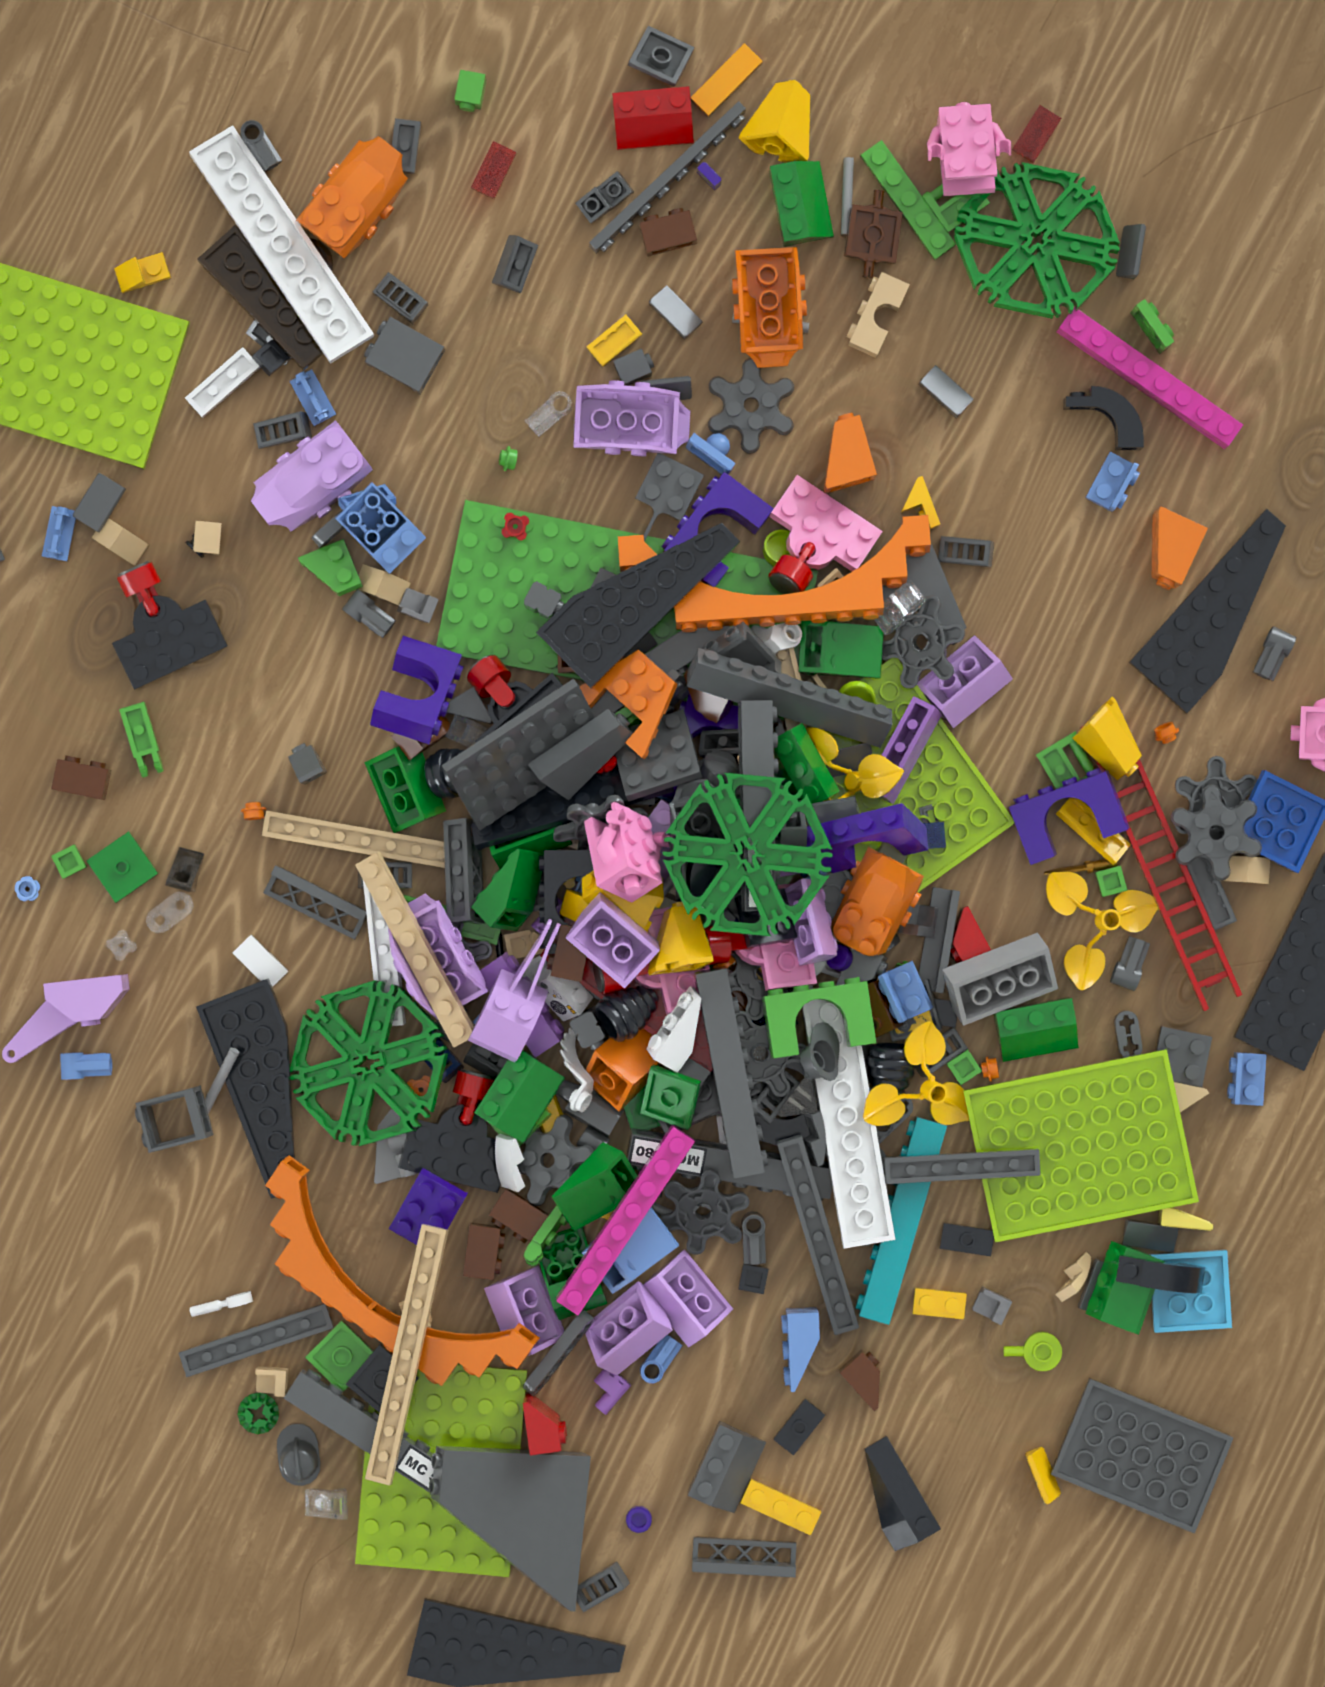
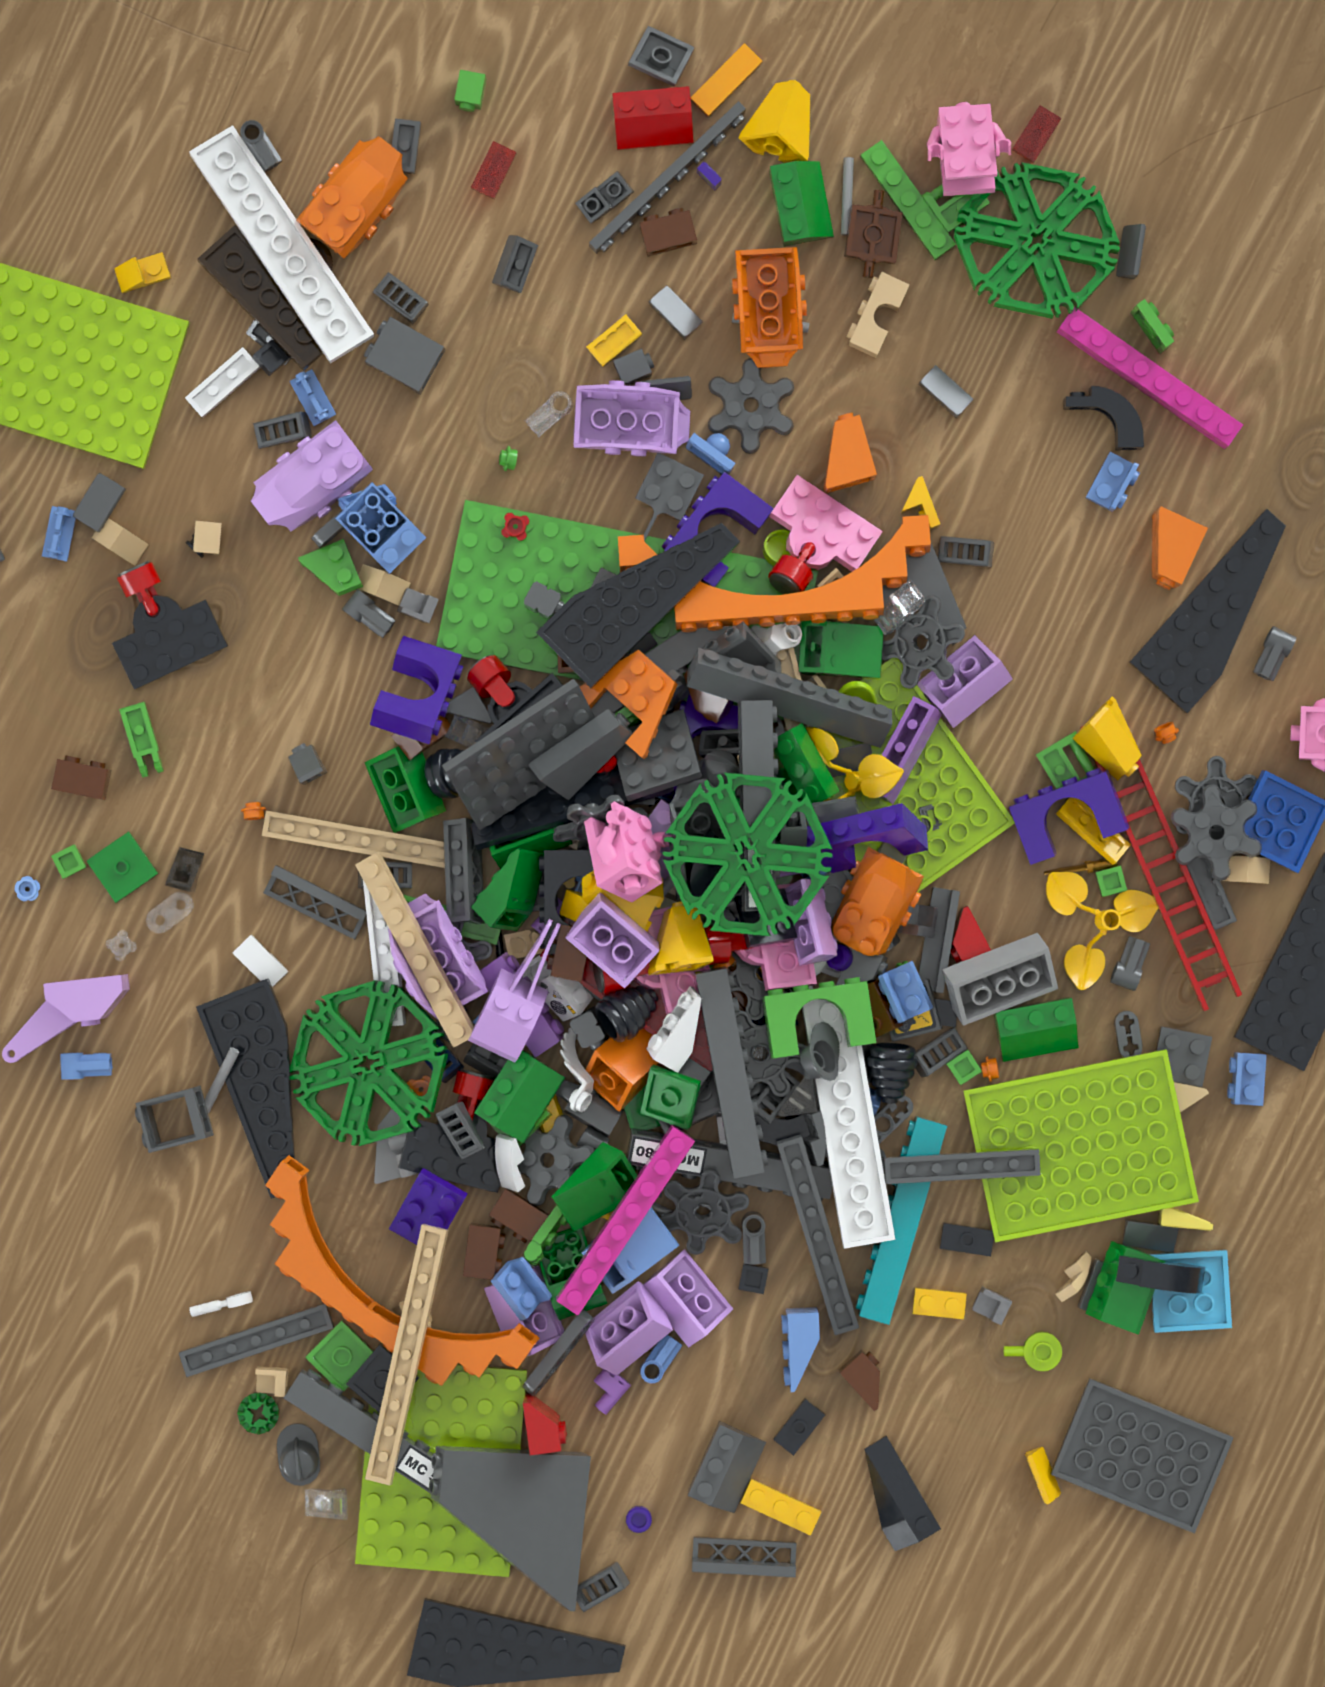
(465, 1119): none -> dark grey slope
(520, 1287): none -> medium blue bracket
(935, 835): clear blue plate -> none
(947, 1100): yellow plant -> none

